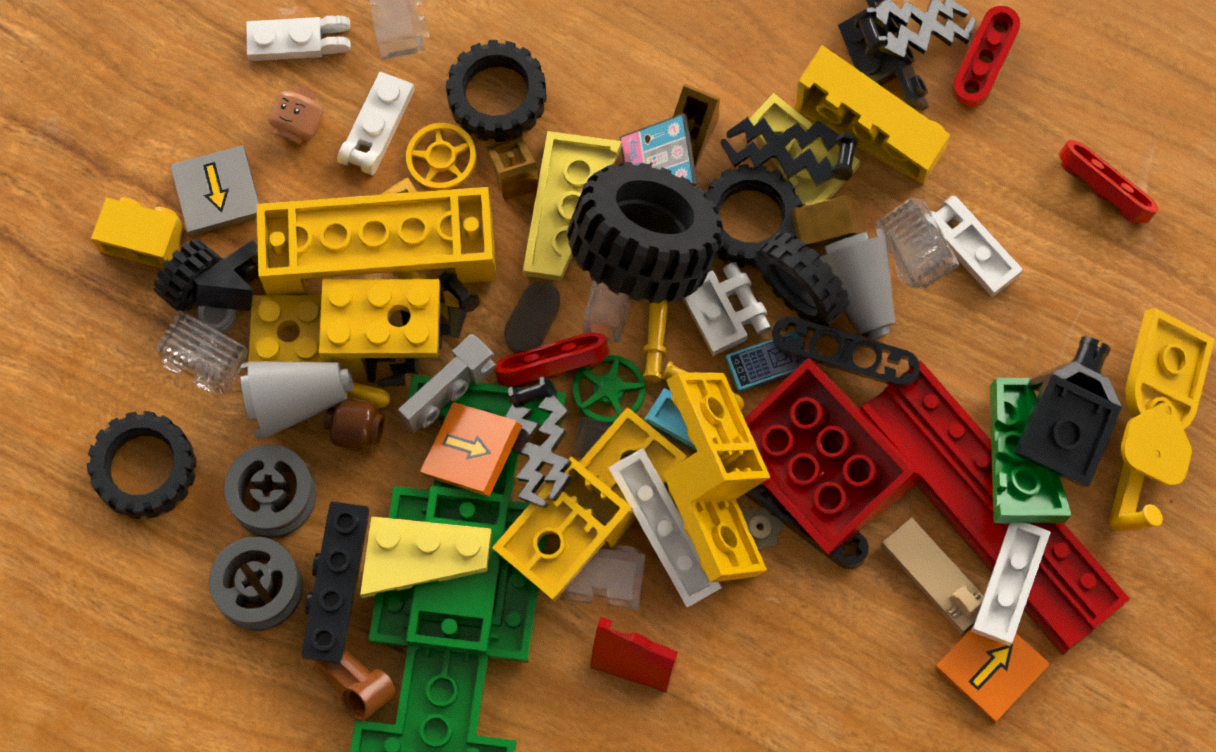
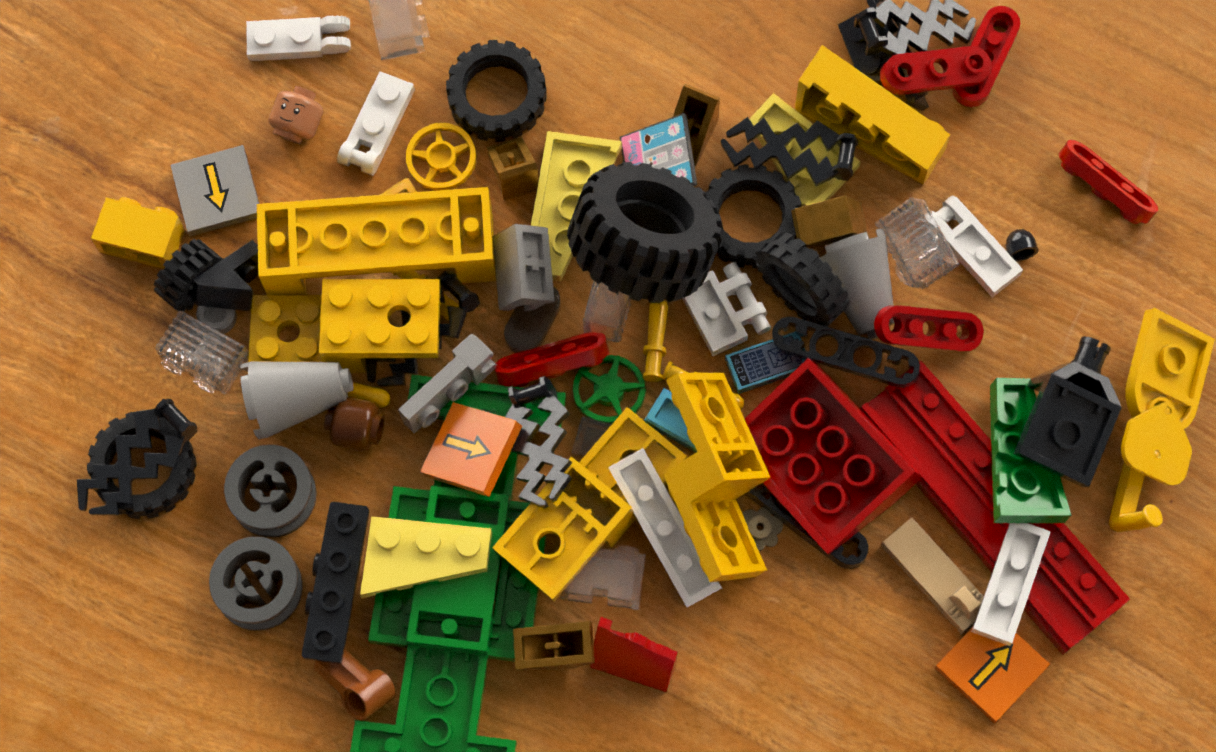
(123, 467): none -> black piece
(523, 267): none -> light grey hinge
(554, 646): none -> pearl gold slope
(923, 76): none -> red plate
(941, 328): none -> red plate
(1021, 245): none -> black hinge

